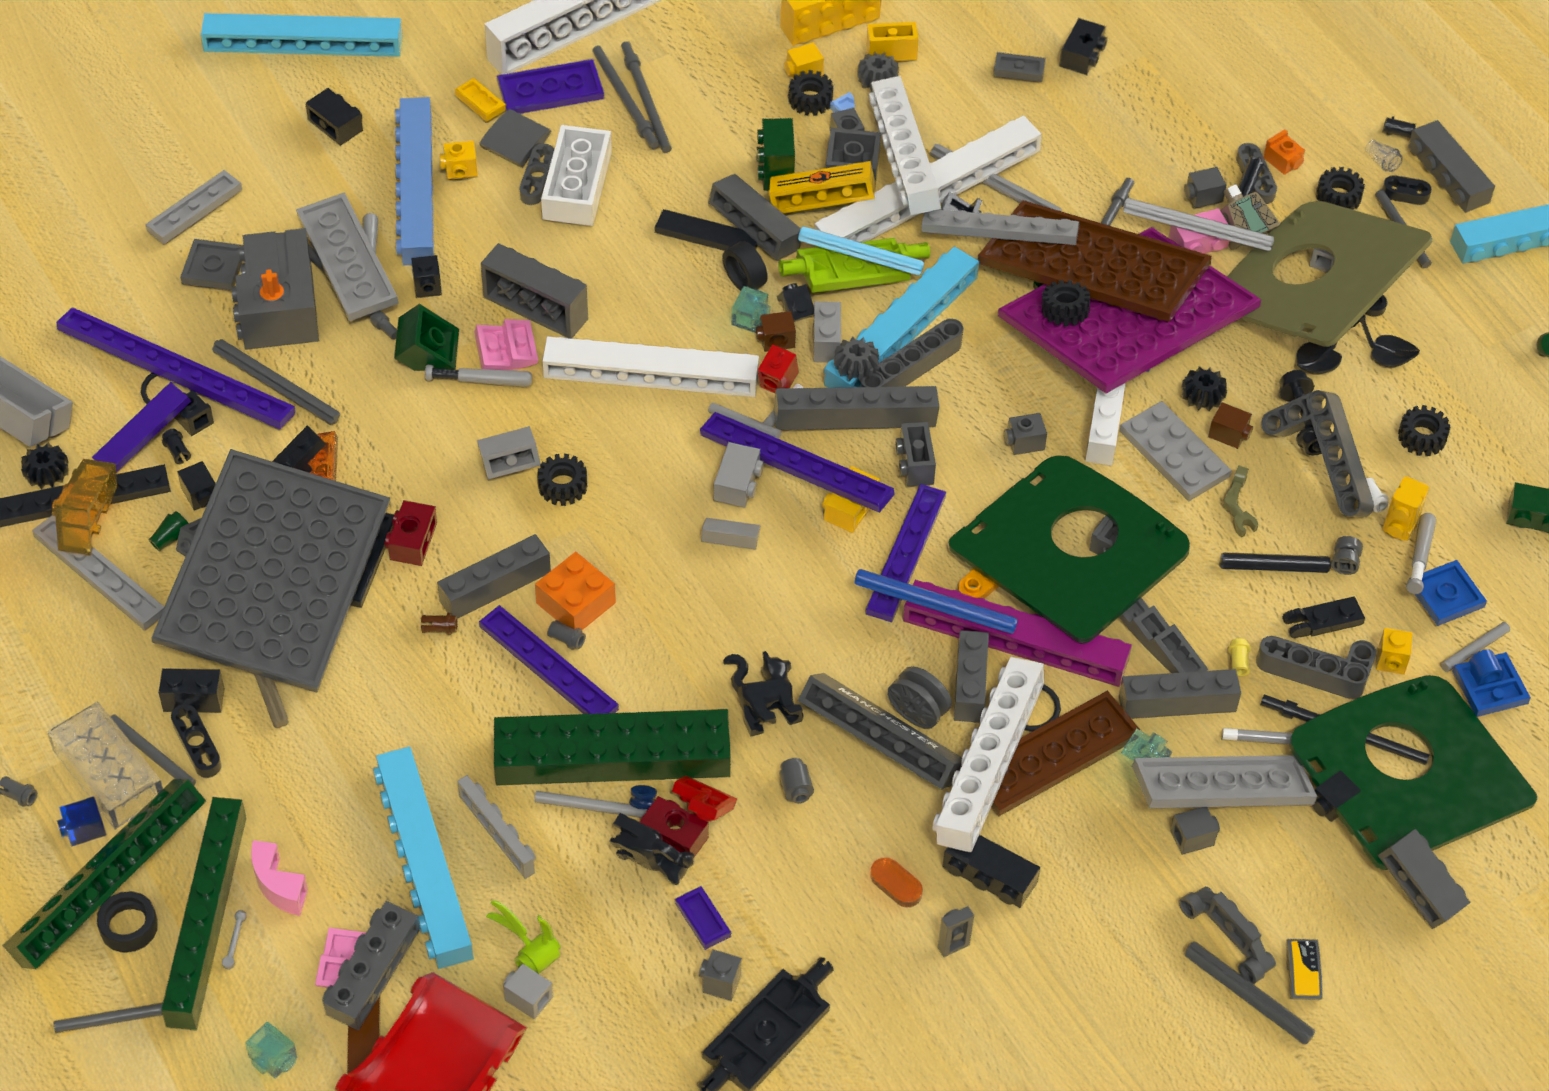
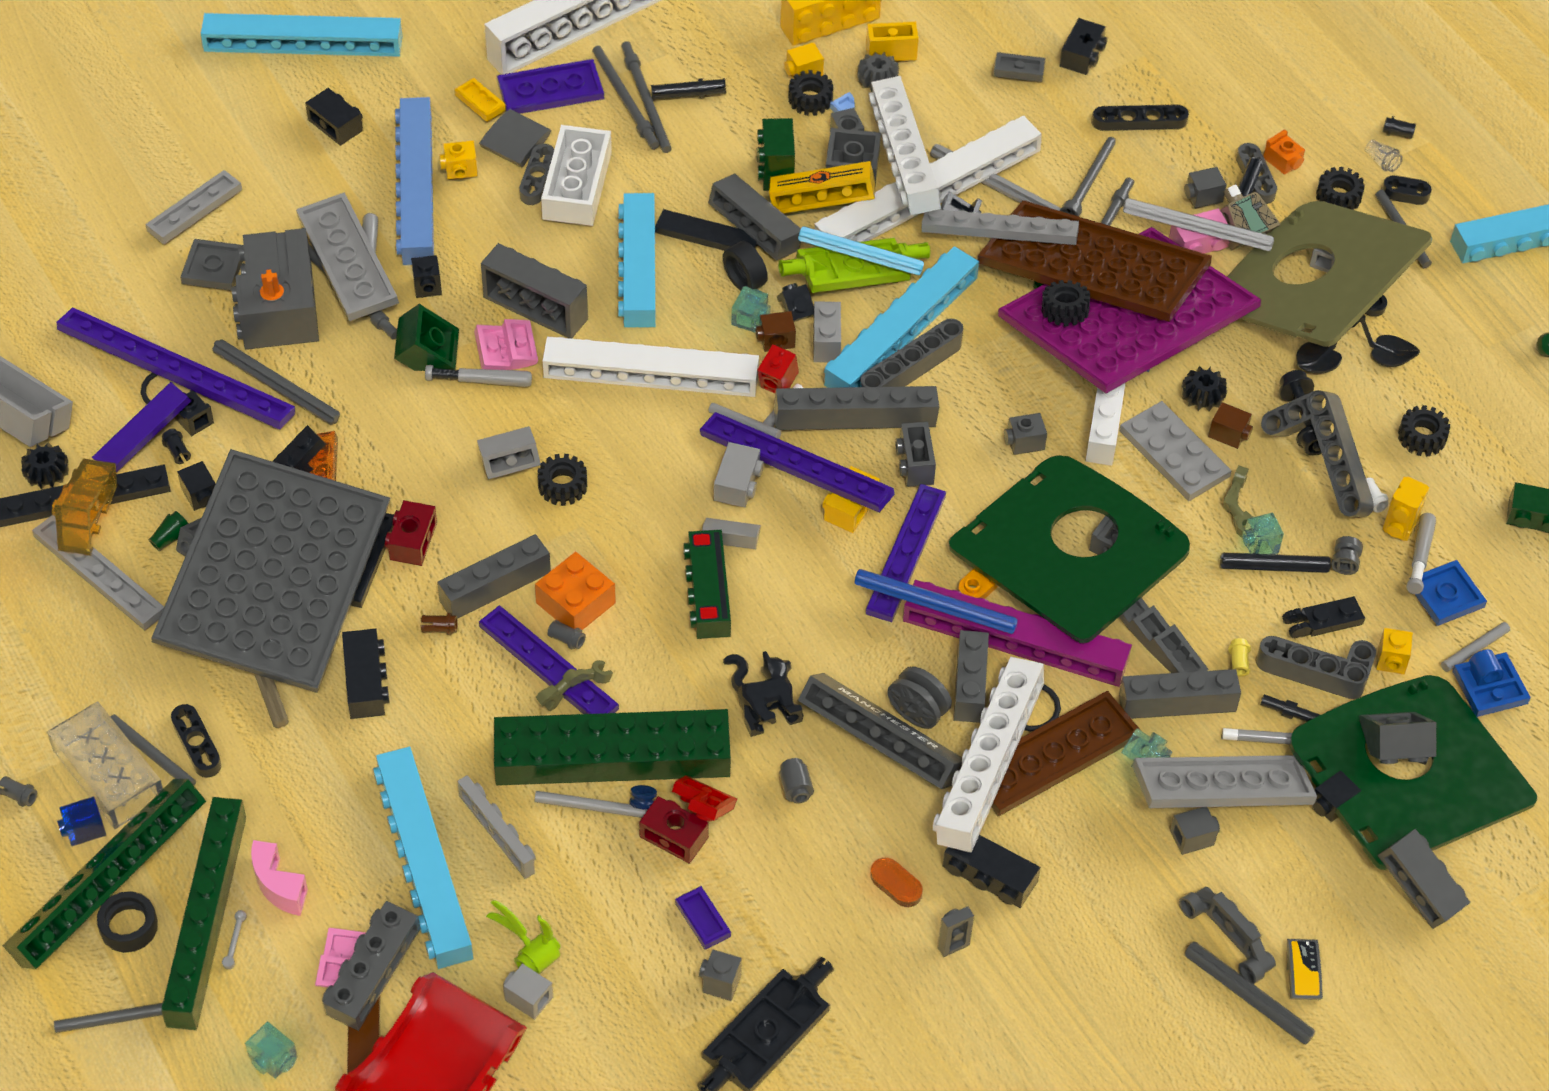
(194, 687): black brick -> none
(365, 673): none -> black brick
(554, 694): none -> olive piece
(639, 260): none -> medium azure brick
(647, 848): black animal -> none
(689, 89): none -> black pin
(709, 584): none -> dark green brick
(856, 359): dark grey gear -> none
(1074, 205): none -> dark grey piece
(1140, 120): none -> black beam
(1263, 534): none -> clear light blue brick
(1399, 736): none -> dark grey slope
(1451, 166): dark grey brick -> none

